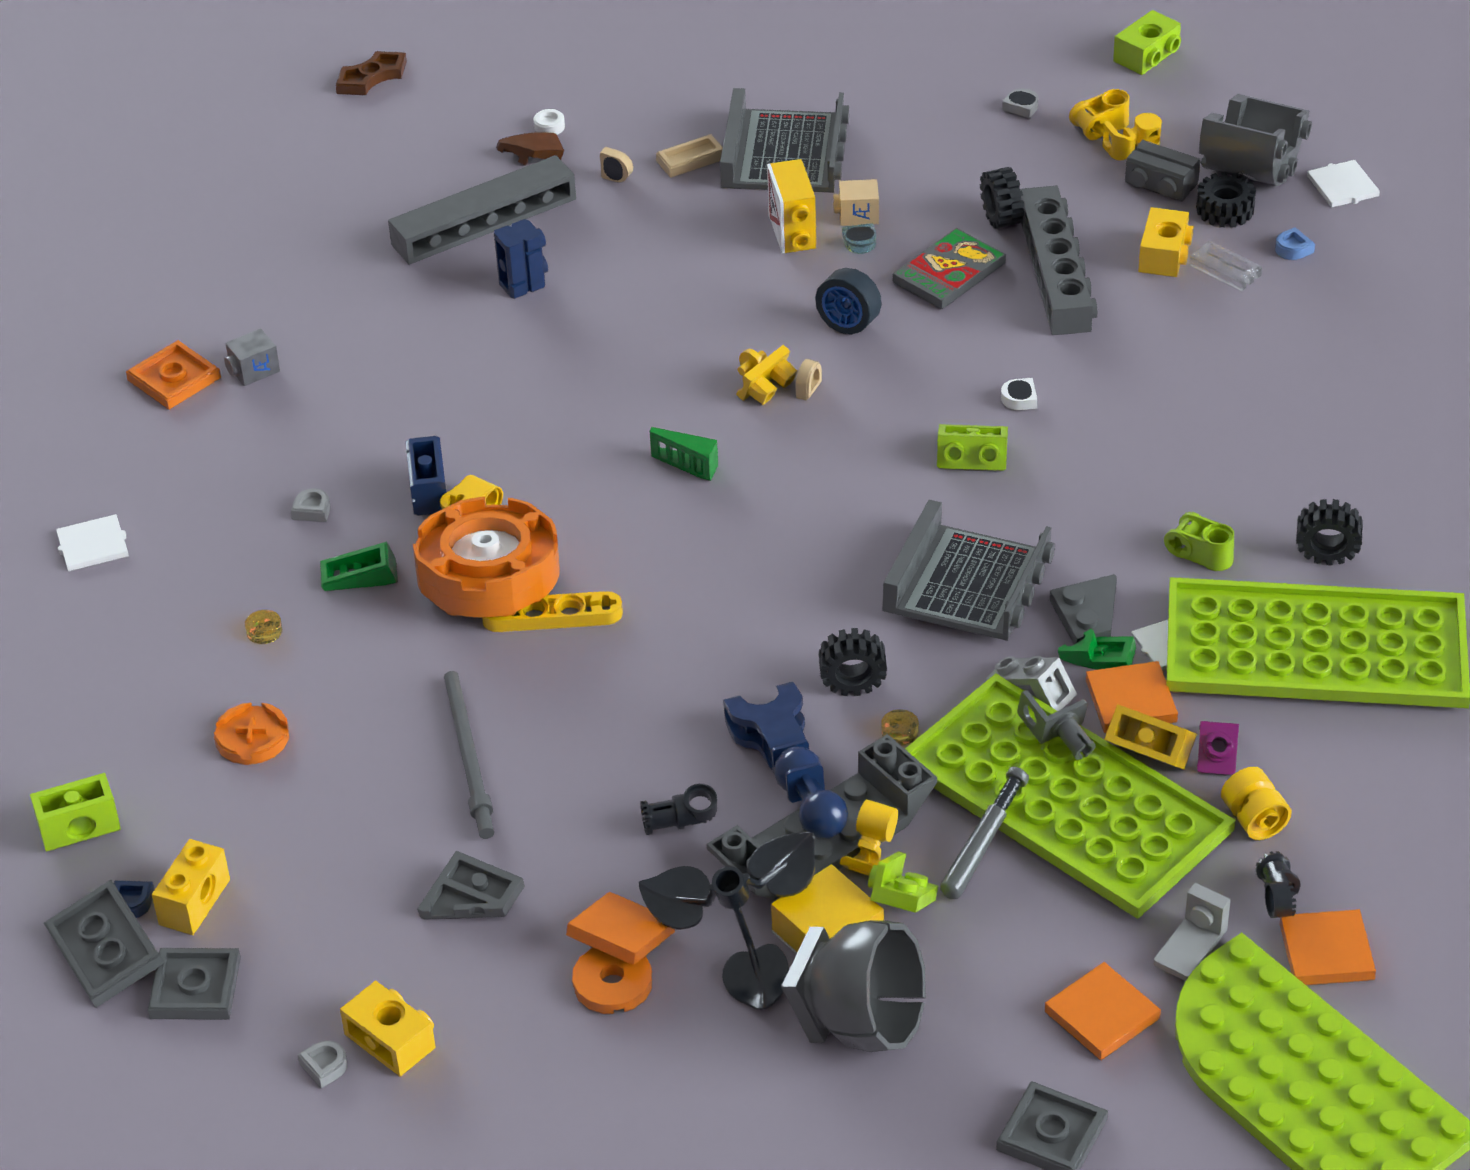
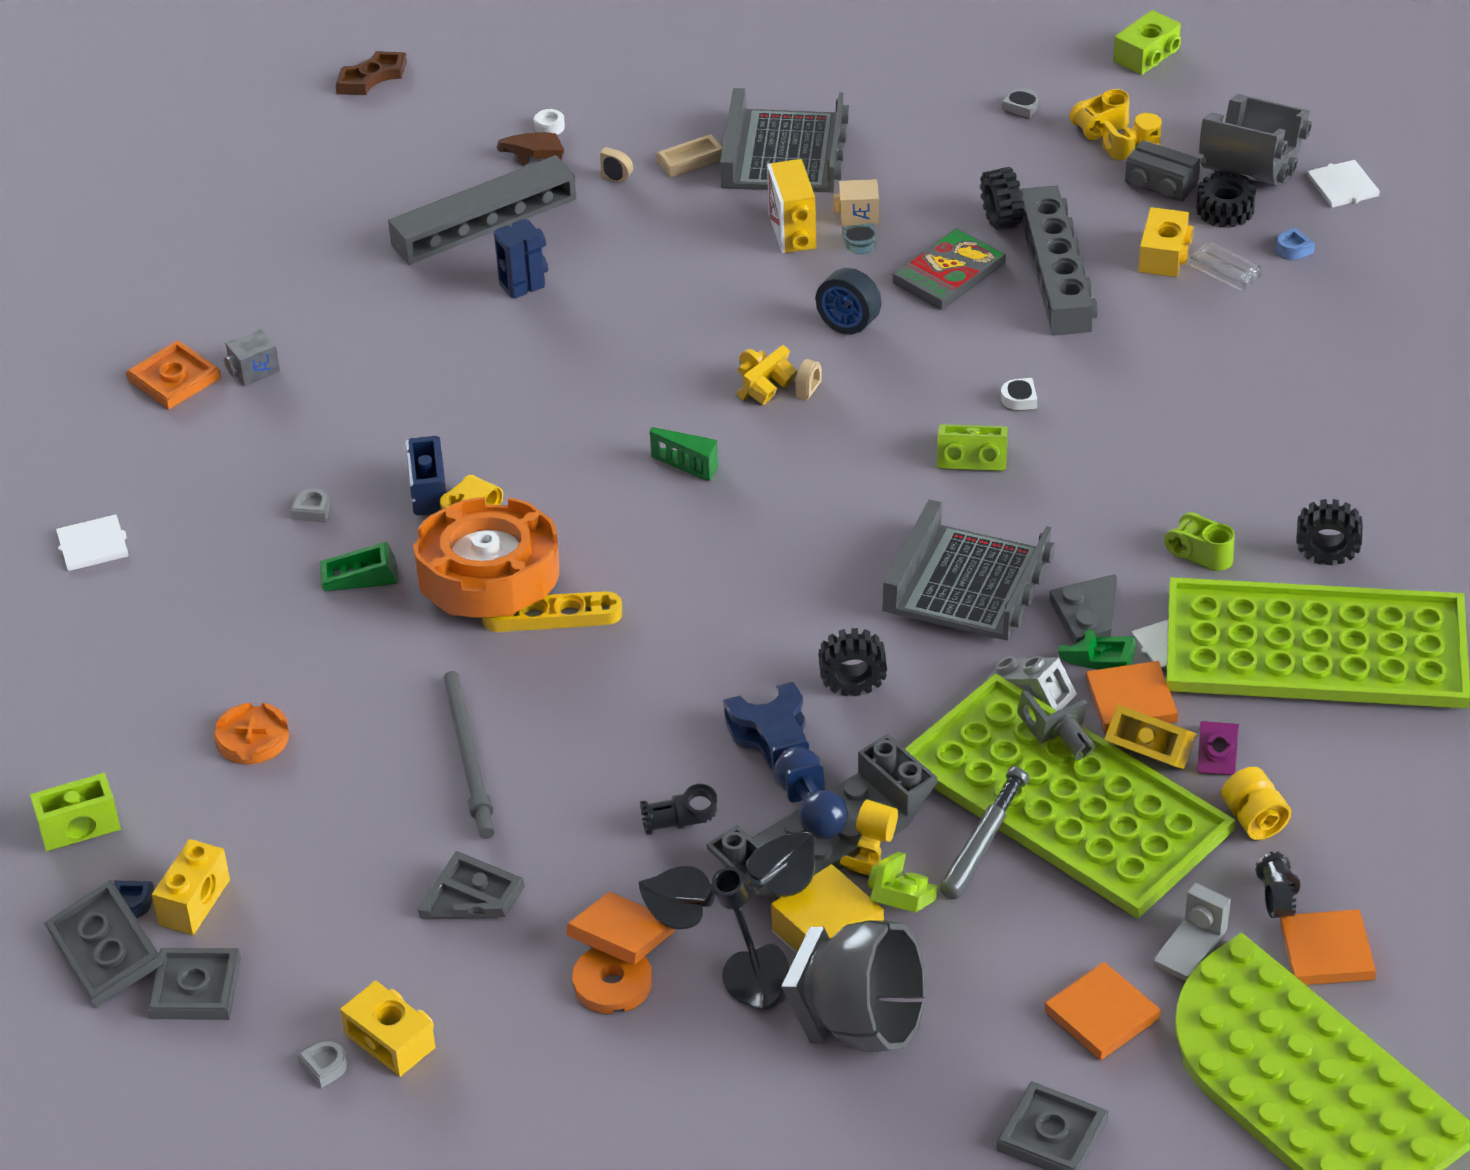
(263, 626): clear yellow tile -> none
(901, 726): clear yellow tile -> none

